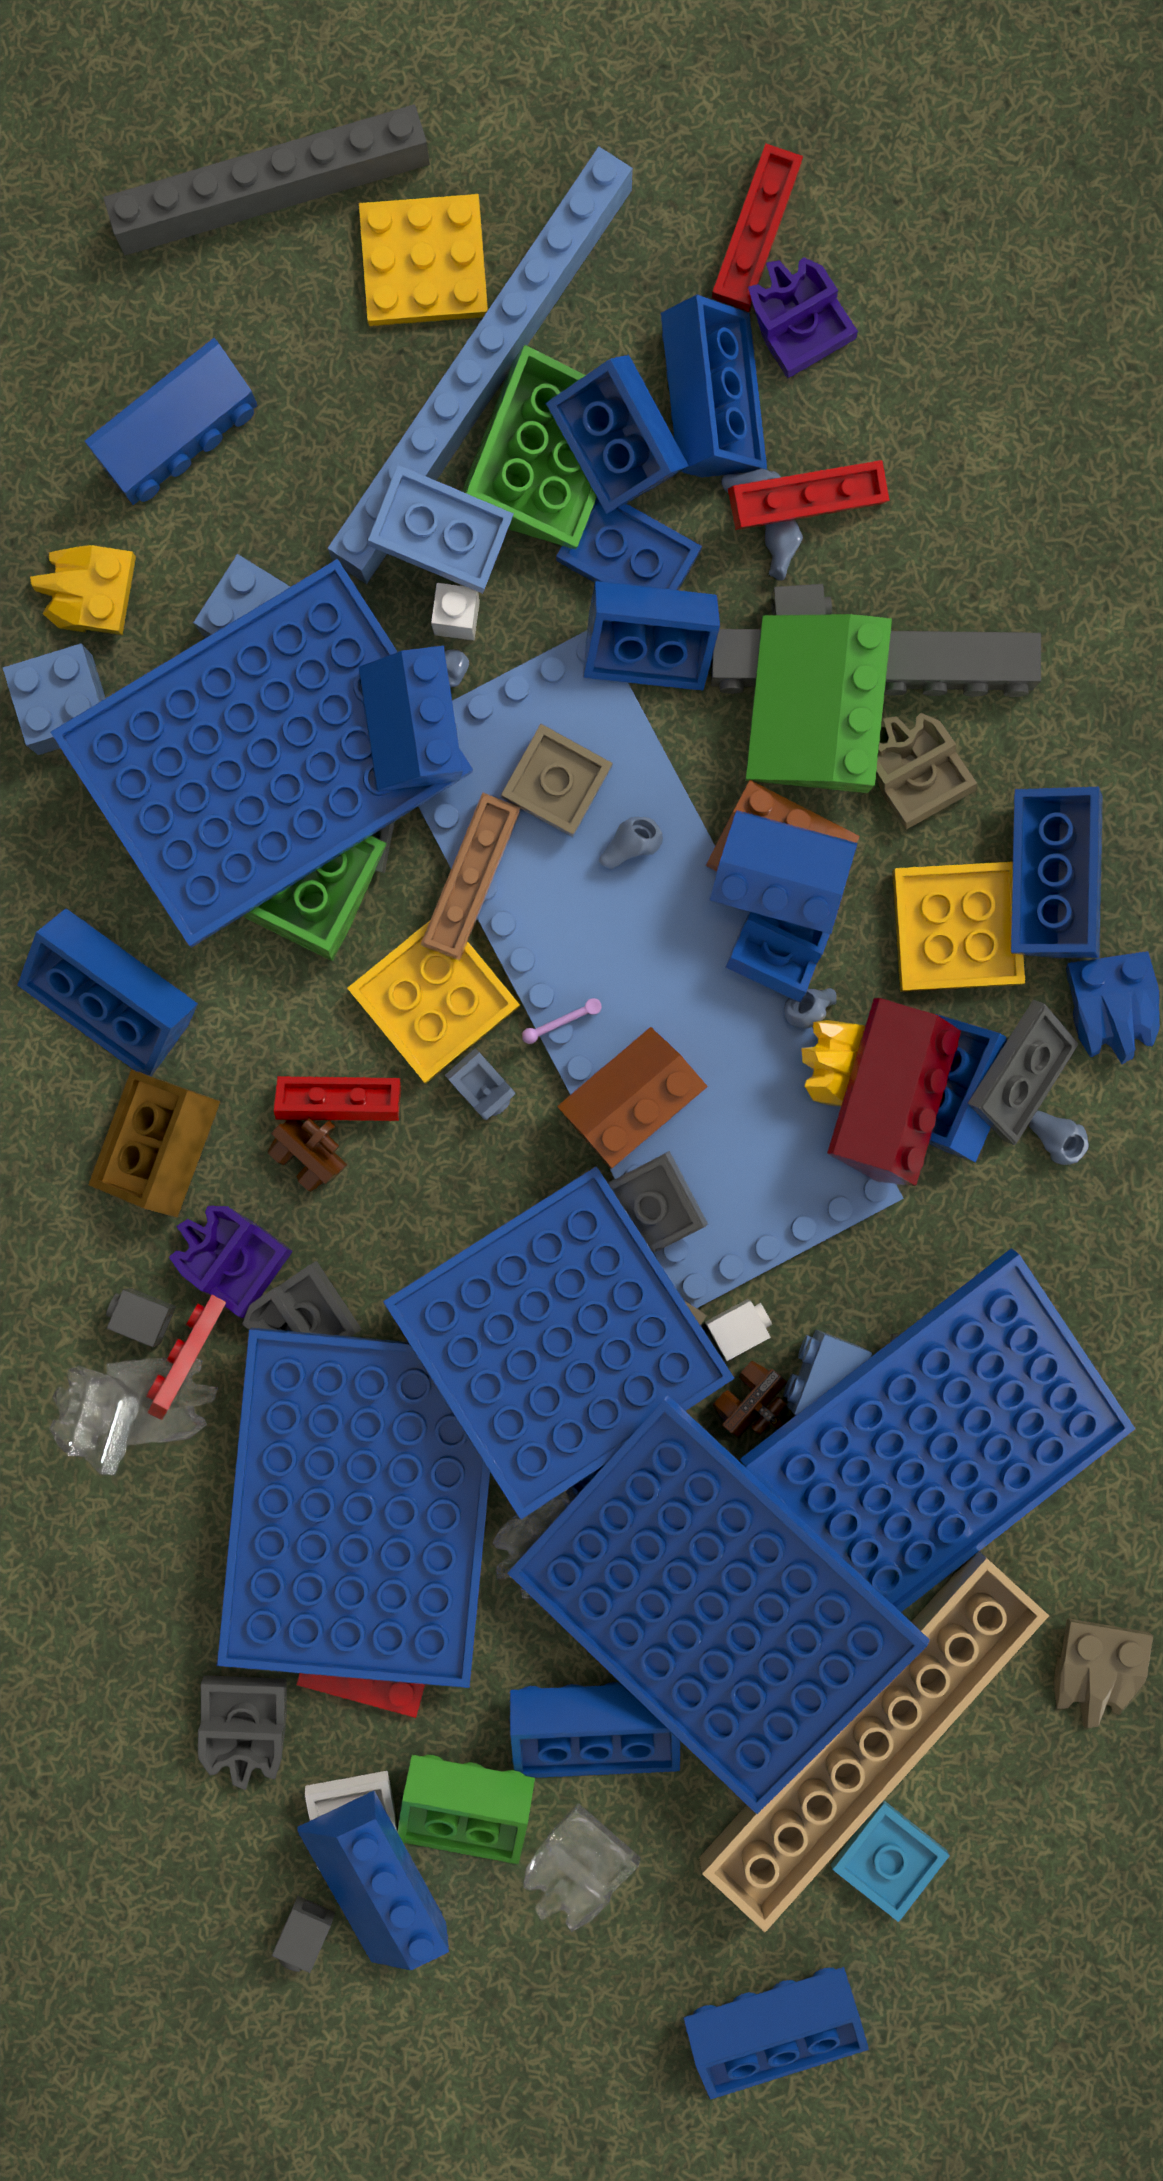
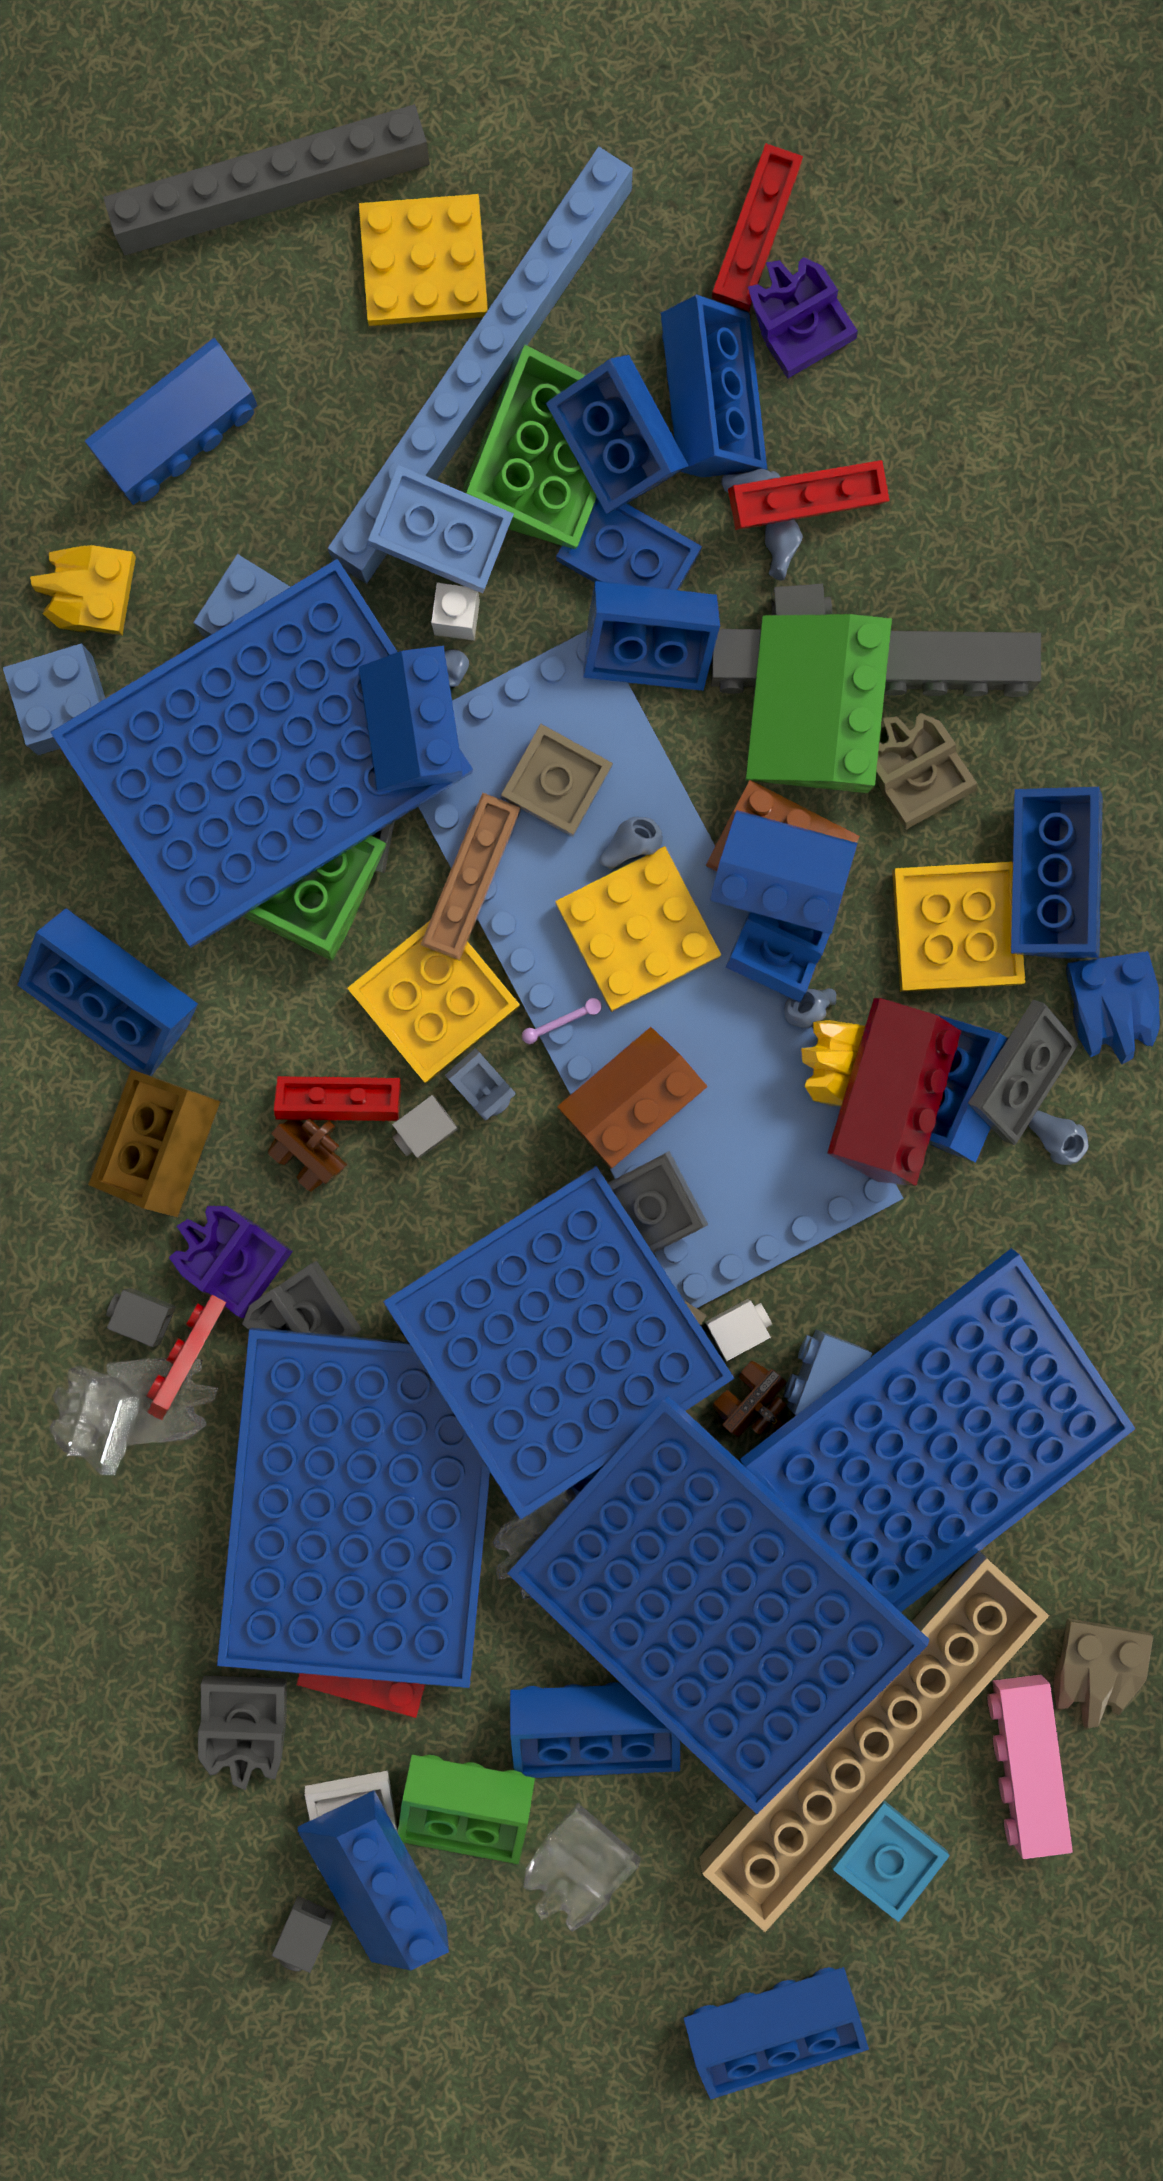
(423, 1128): none -> light grey brick
(638, 929): none -> yellow plate
(1031, 1767): none -> bright pink brick

